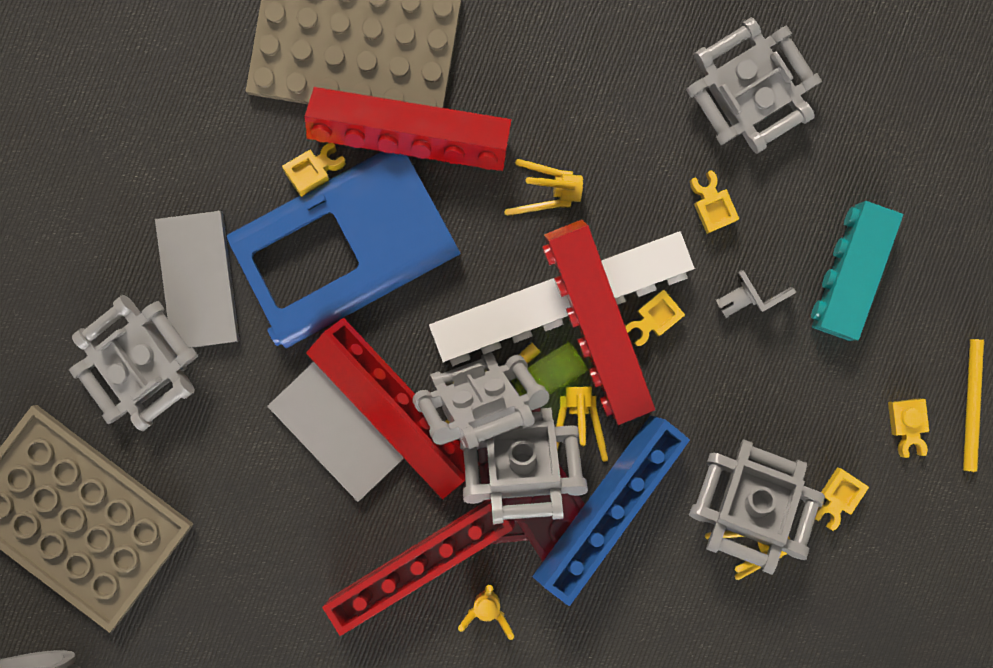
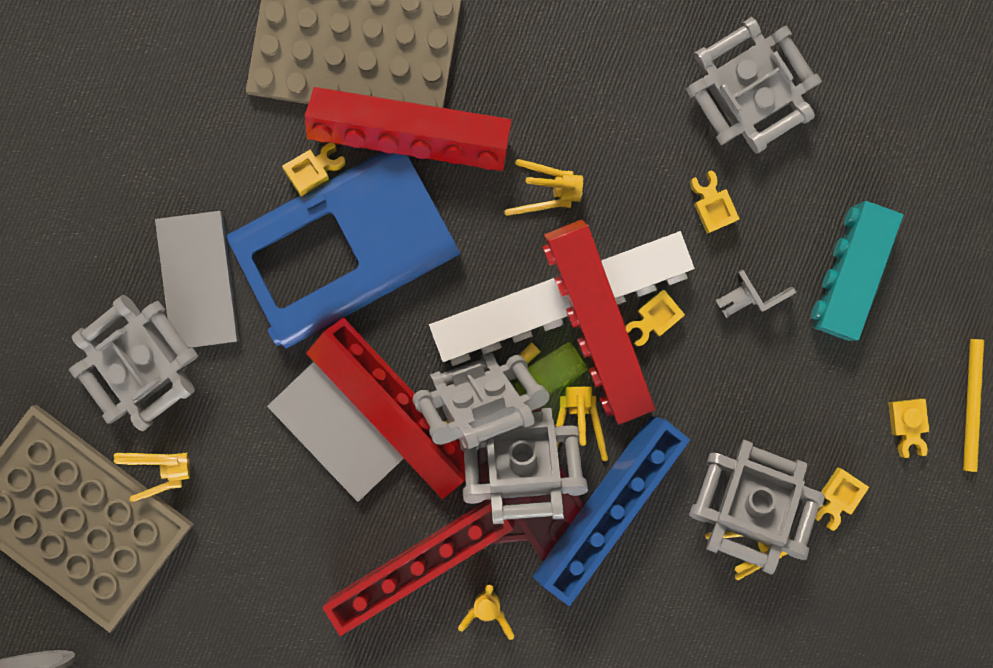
(172, 466): none -> yellow plant

